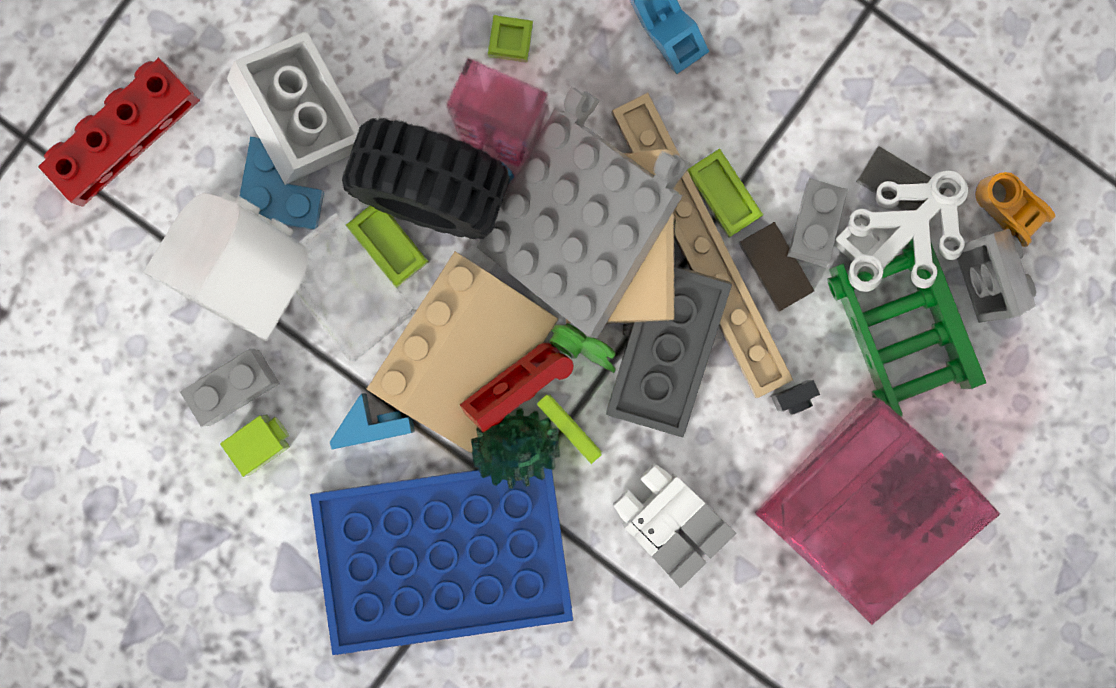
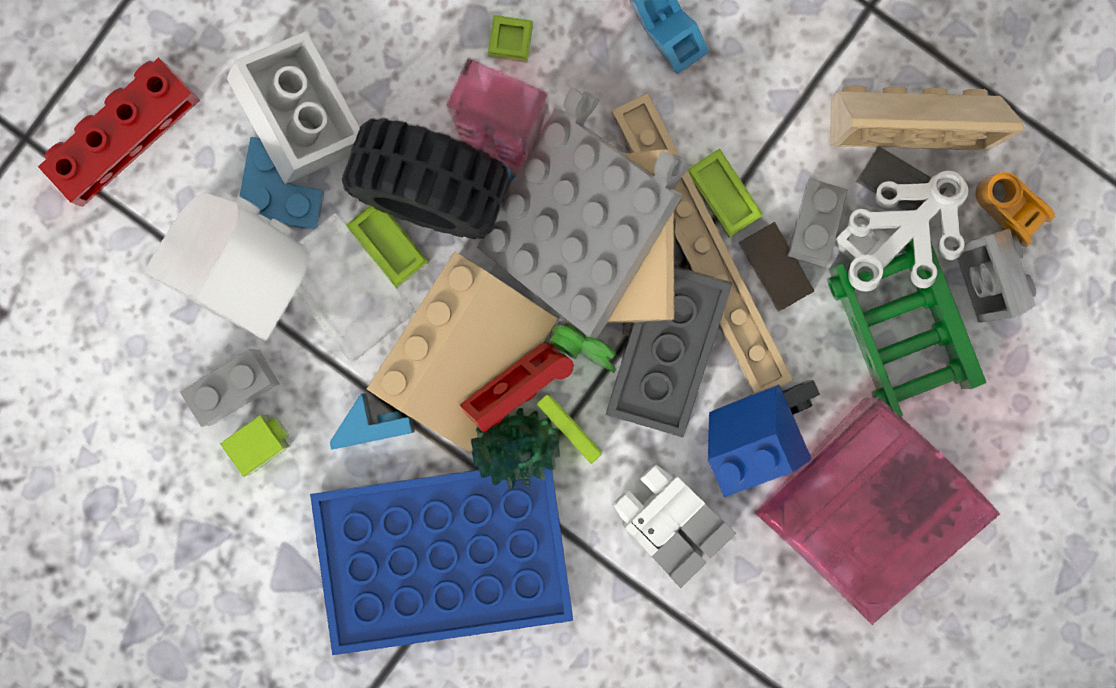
(754, 441): none -> blue slope
(921, 120): none -> tan slope

